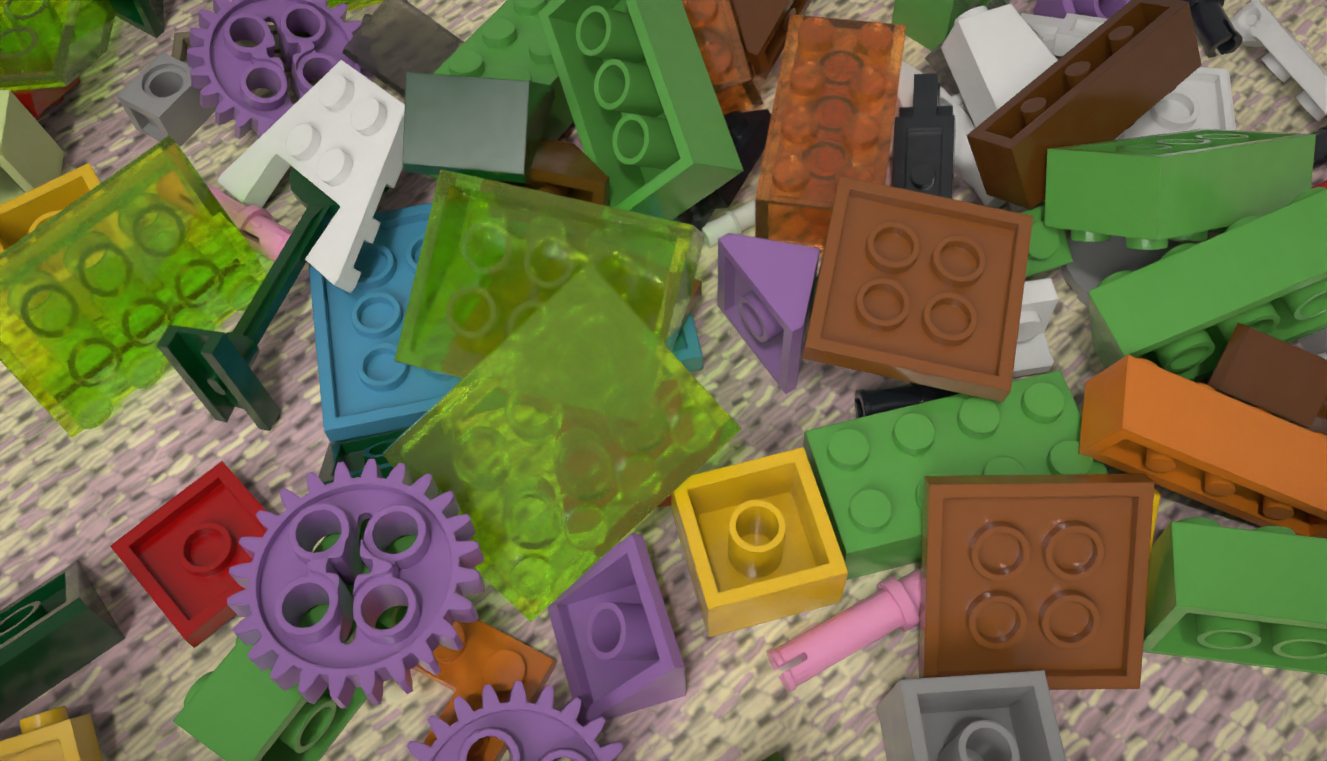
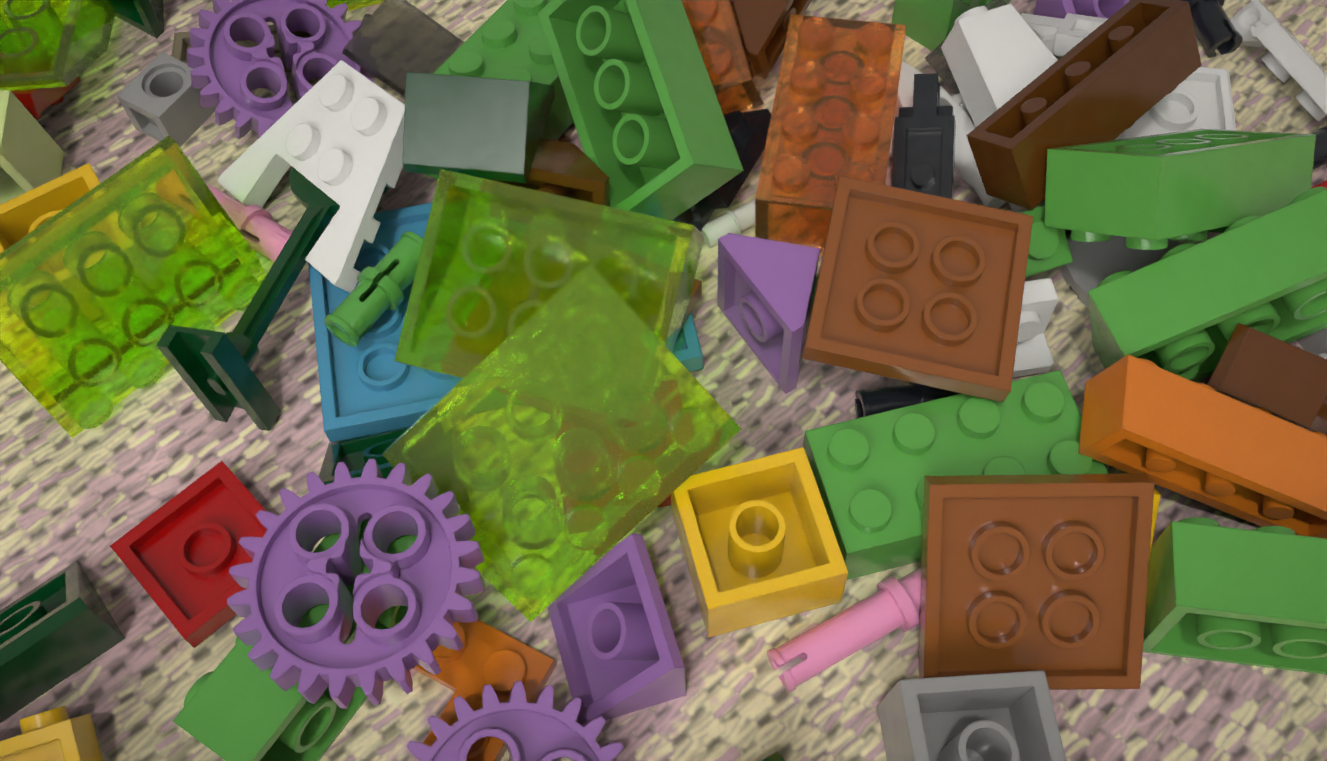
(377, 291): none -> bright green pin

